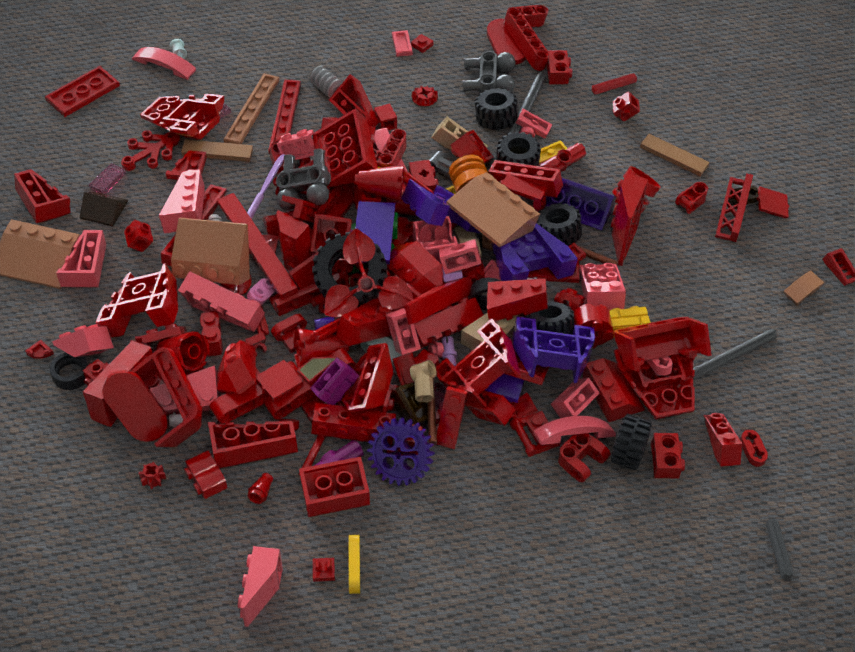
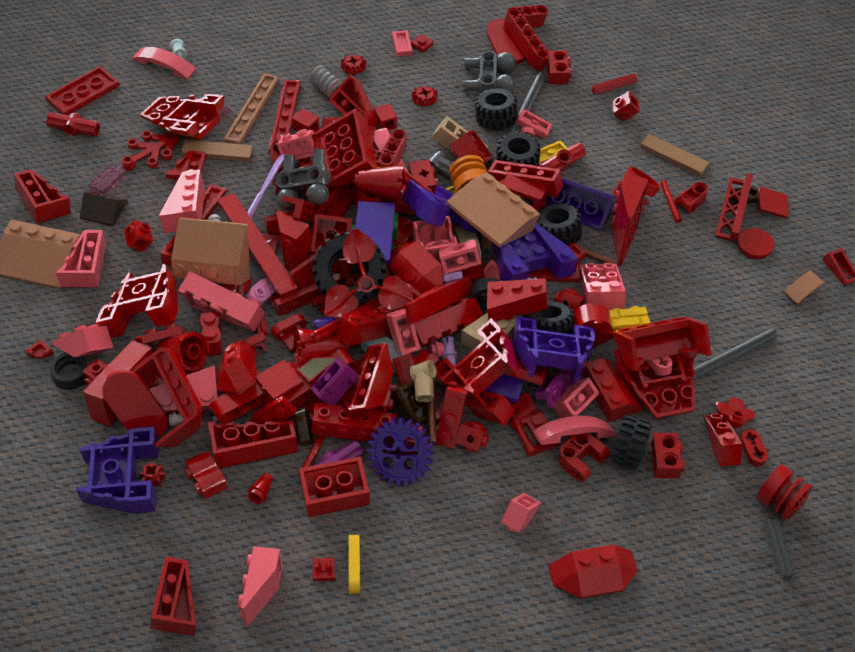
(73, 124): none -> red piece
(113, 472): none -> dark purple wedge
(174, 601): none -> red wedge
(275, 411): none -> red hinge
(304, 426): none -> dark brown beam
(305, 120): none -> red brick
(348, 67): none -> red gear
(472, 436): none -> red brick
(520, 512): none -> coral slope
(554, 387): none -> magenta bracket
(594, 571): none -> red wedge
(670, 200): none -> red bar
(735, 412): none -> red plate
(755, 243): none -> red tile
(786, 494): none -> red wheel

